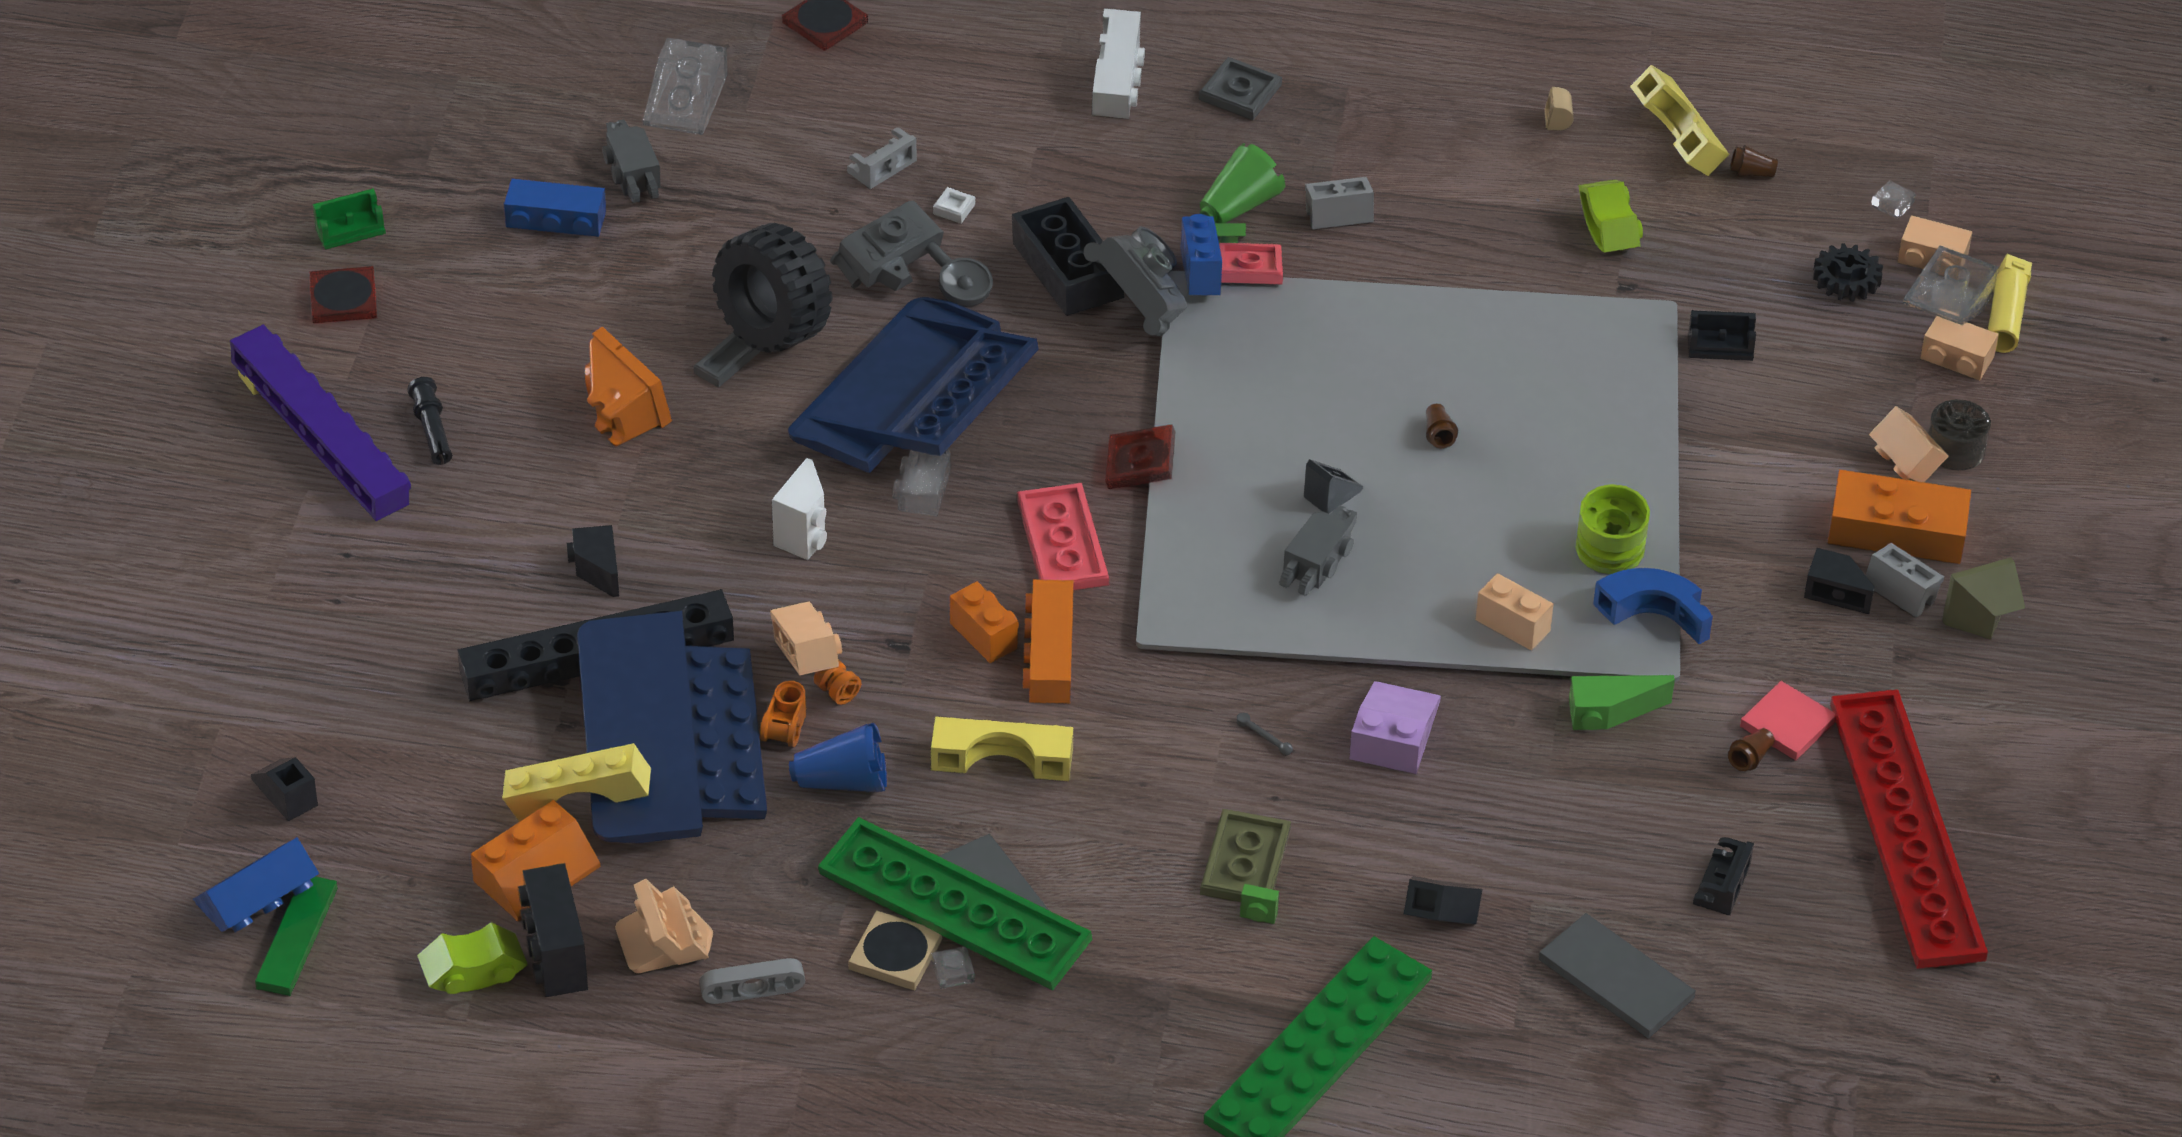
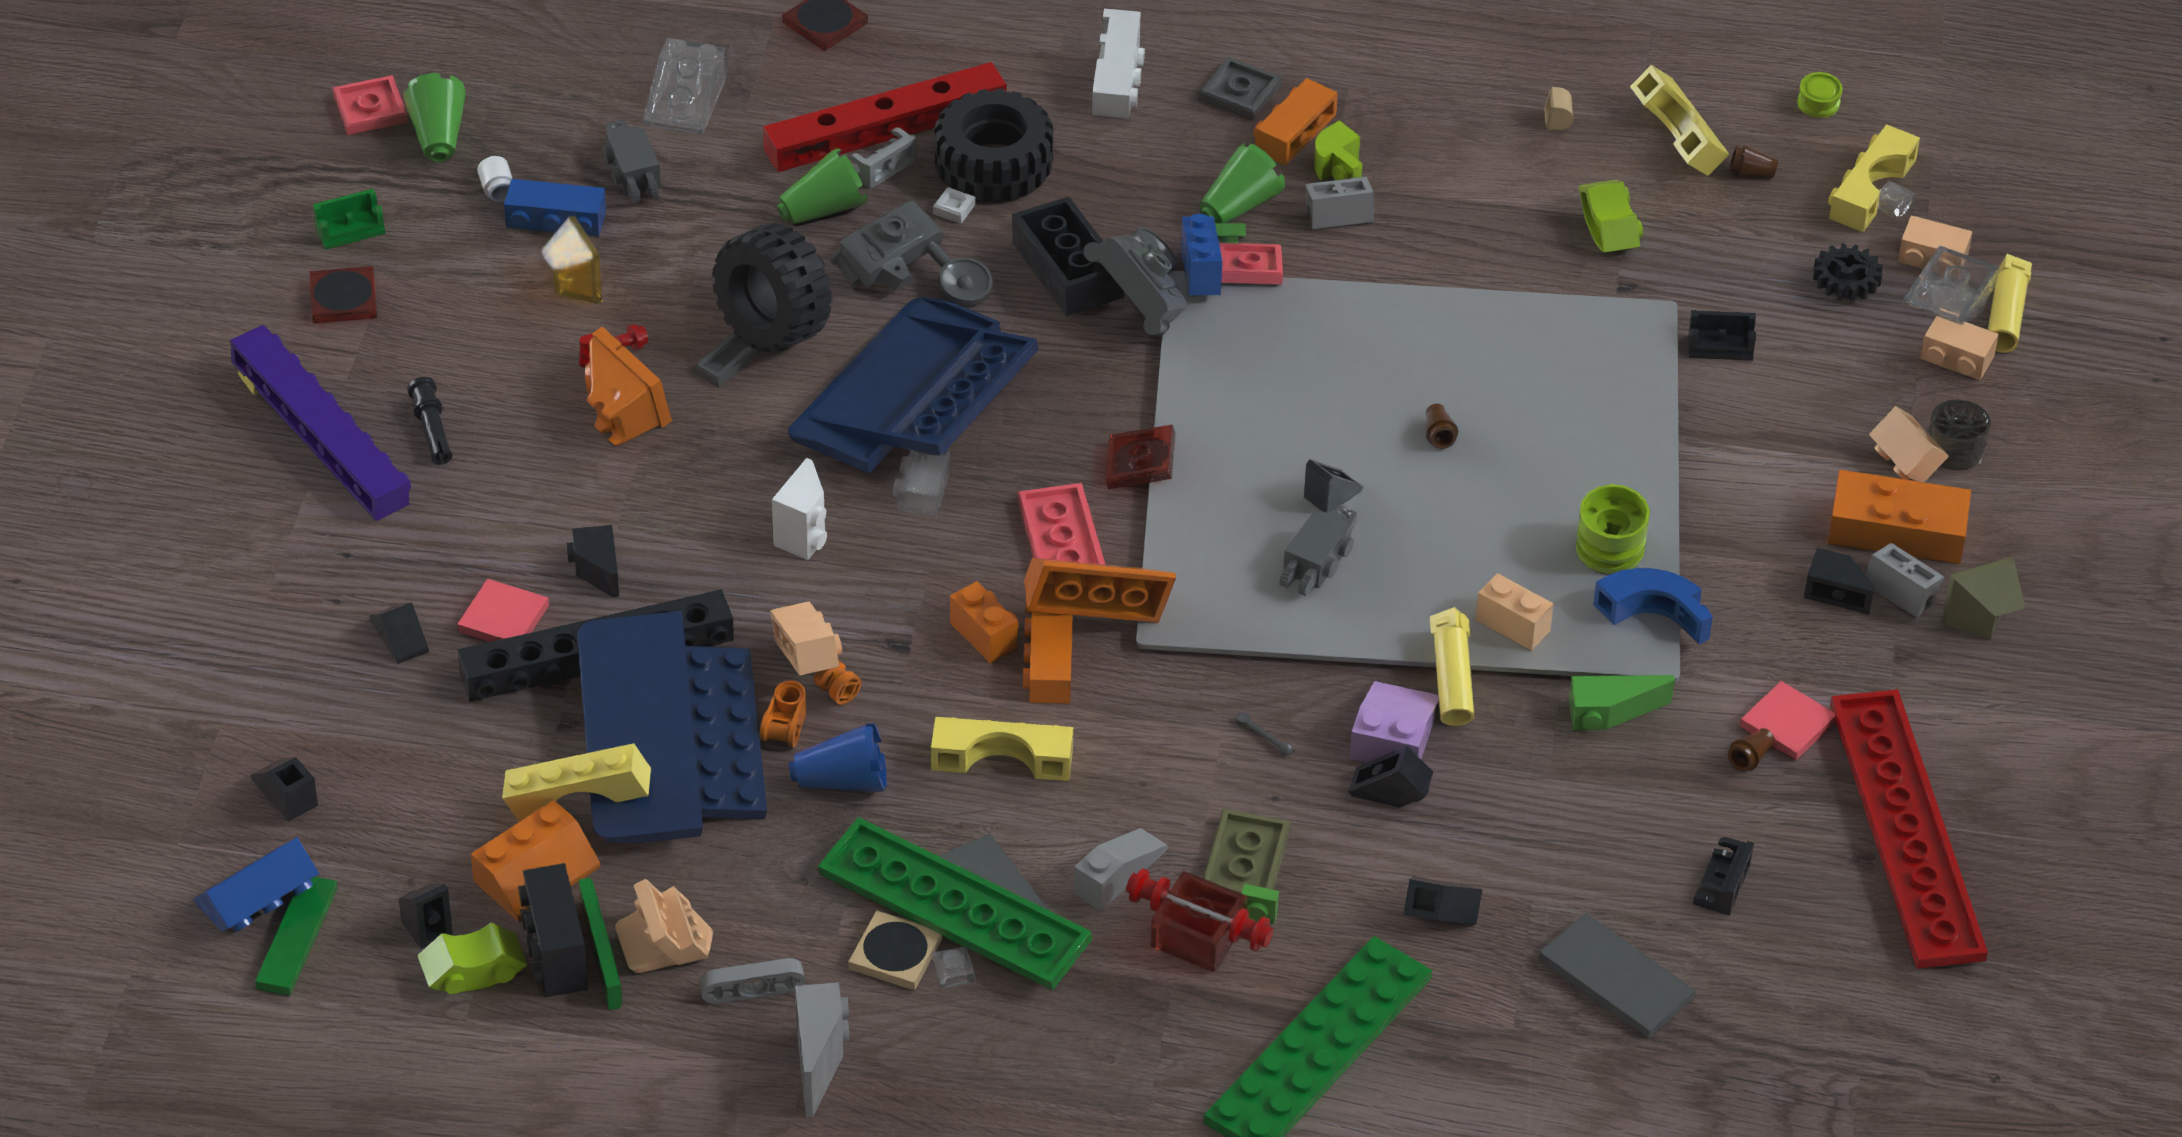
(370, 105): none -> coral tile
(400, 631): none -> black slope
(426, 913): none -> black slope
(436, 113): none -> bright green cone
(495, 177): none -> white brick
(502, 612): none -> coral tile
(574, 263): none -> clear yellow slope
(600, 943): none -> green tile
(635, 336): none -> red hinge
(820, 1038): none -> light grey slope
(823, 191): none -> bright green cone
(873, 117): none -> red piece
(994, 171): none -> black tyre
(1097, 590): none -> orange slope
(1109, 866): none -> light grey slope
(1197, 918): none -> clear red brick
(1296, 121): none -> orange brick
(1337, 153): none -> lime brick
(1392, 779): none -> black slope
(1453, 666): none -> light yellow piece
(1819, 94): none -> lime wheel
(1887, 156): none -> light yellow arch

